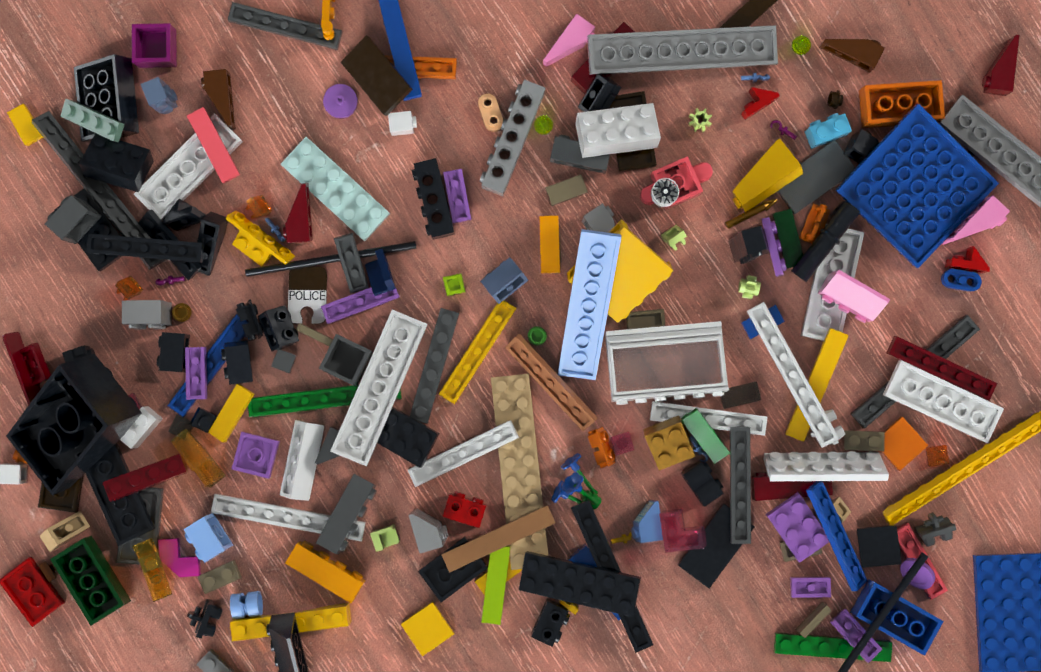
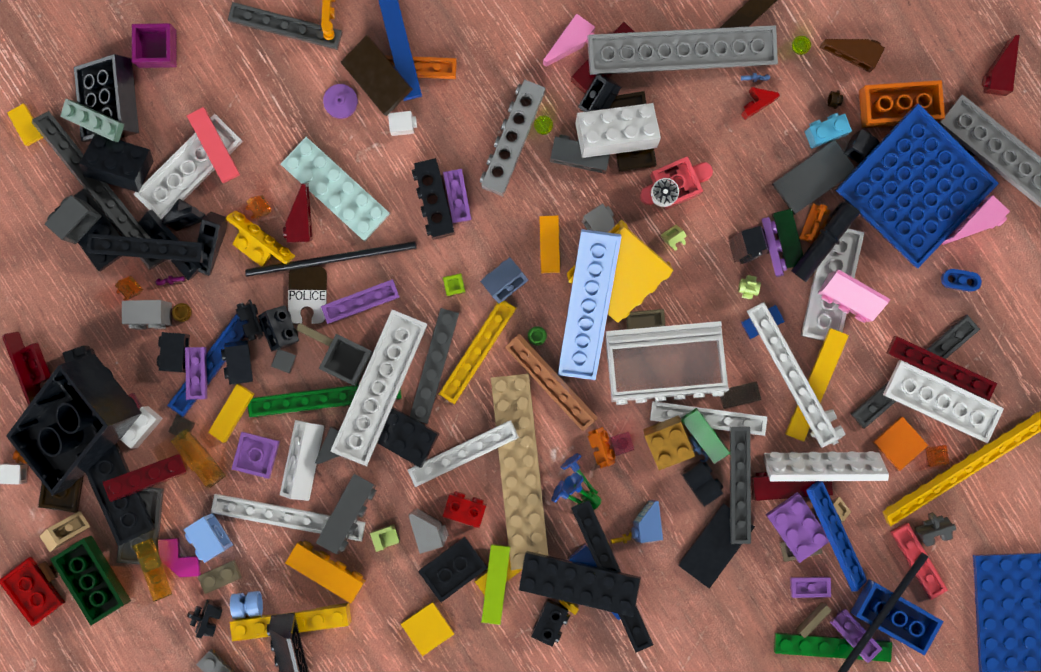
(159, 95): sand blue brick -> none
(203, 419): black plate -> none
(219, 89): reddish brown slope -> none
(275, 229): medium blue hand -> none
(351, 263): dark grey tile -> none
(380, 274): dark blue panel -> none
(490, 112): light nougat plate -> none
(498, 538): medium nougat tile -> none
(566, 190): dark tan tile -> none
(678, 537): clear pink brick -> none
(694, 122): yellowish green gear -> none
(765, 205): pearl gold piece -> none
(767, 176): yellow slope -> none
(783, 130): magenta hand -> none
(864, 440): dark tan plate -> none
(879, 546): black tile -> none
(924, 578): medium lavender piece -> none
(972, 262): red slope -> none

